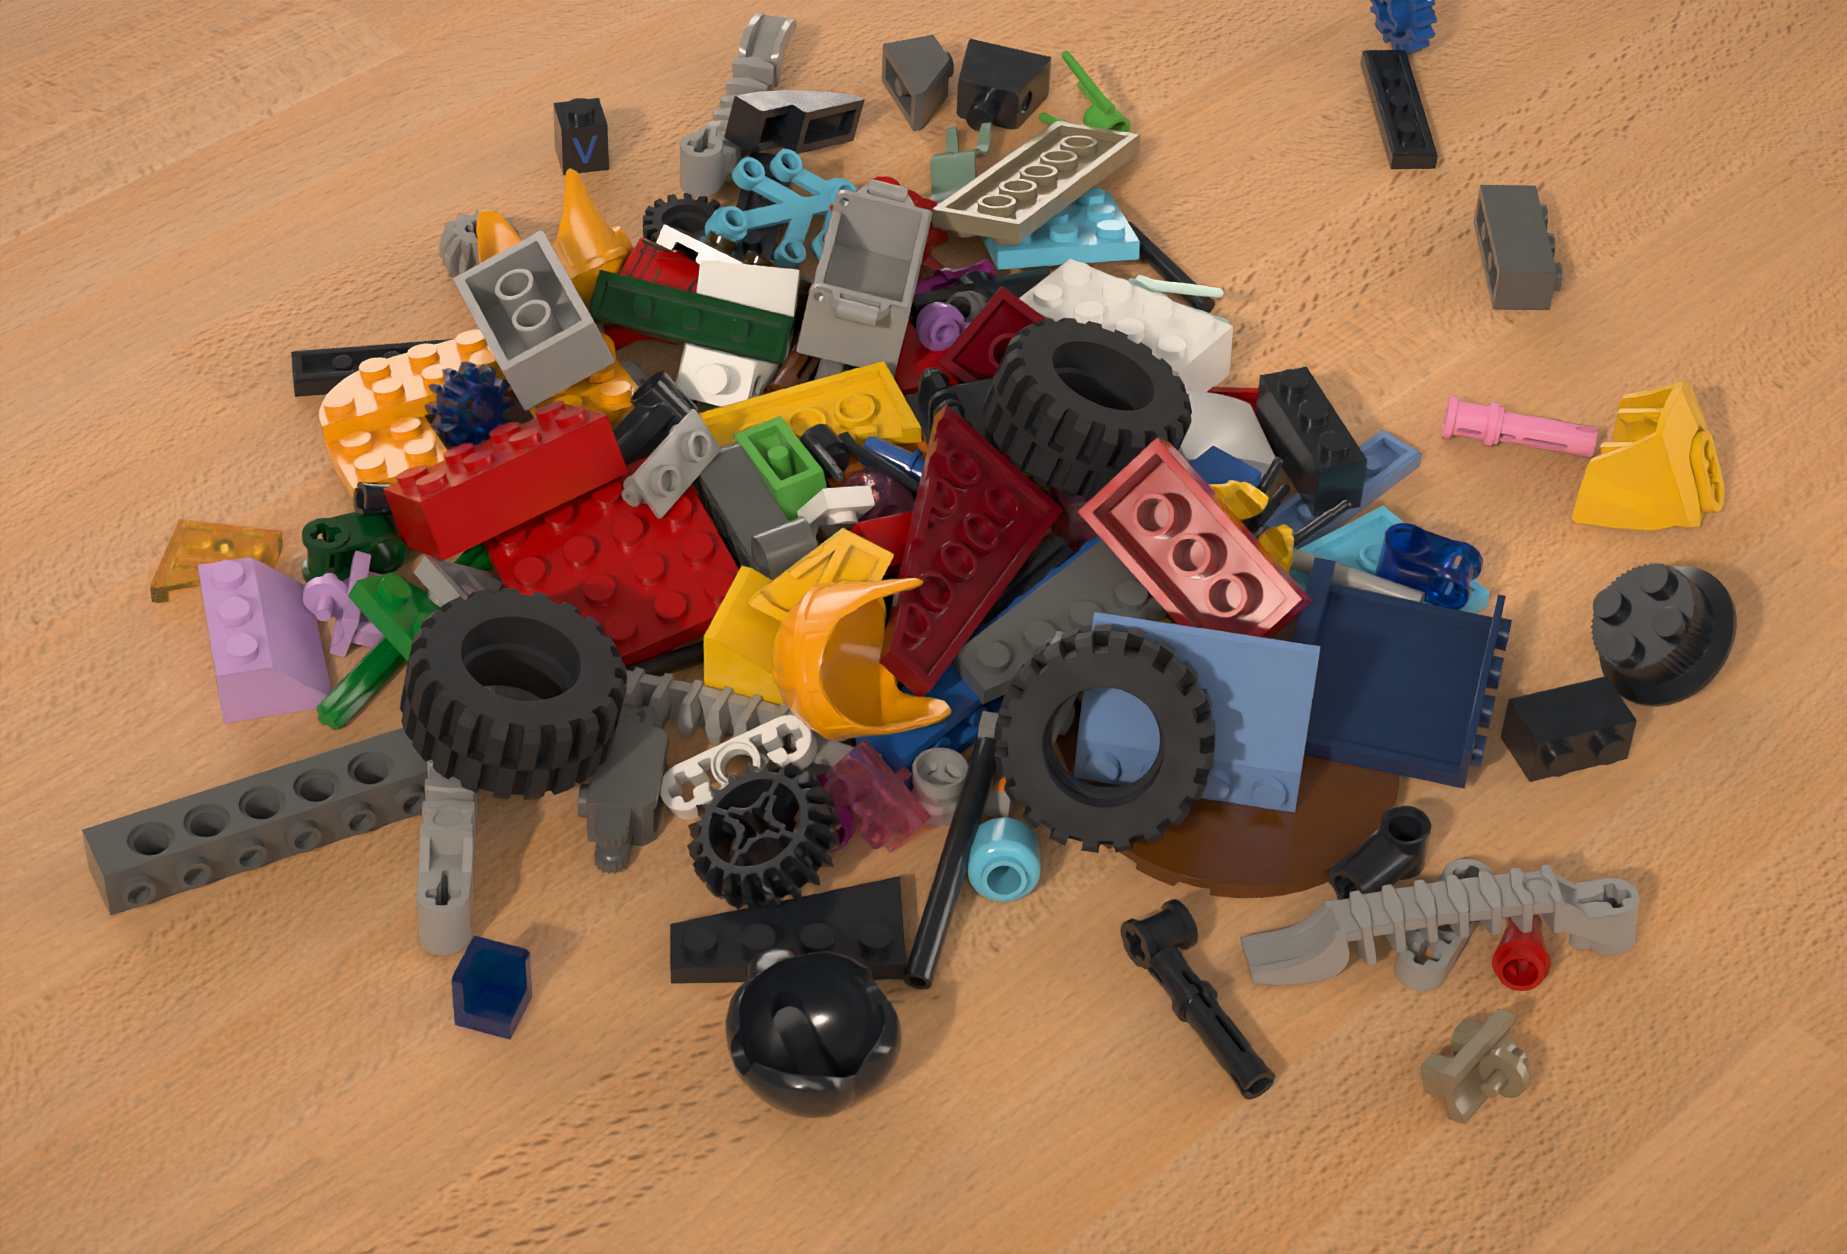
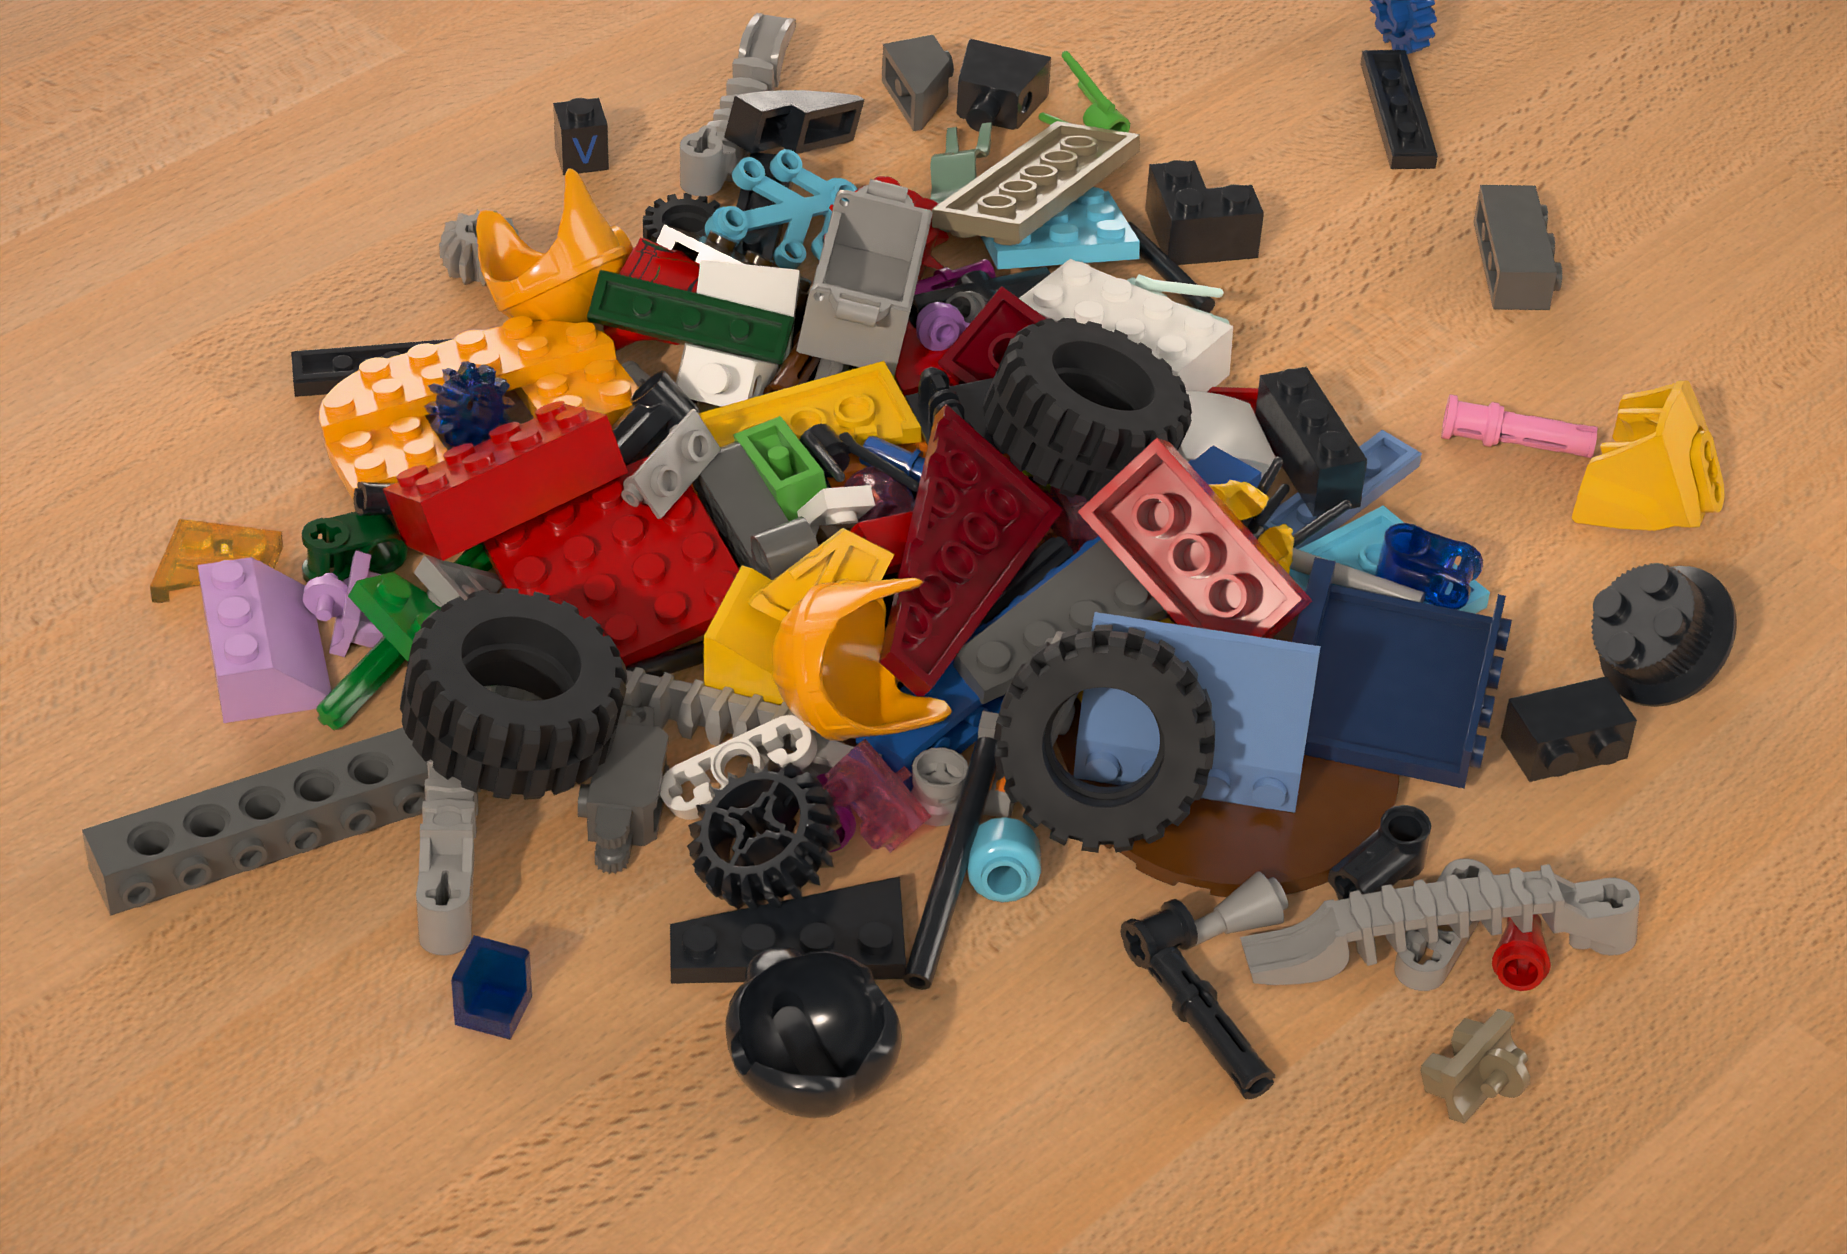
(534, 320): light grey brick -> none
(1201, 222): none -> black brick
(1251, 906): none -> light grey cone

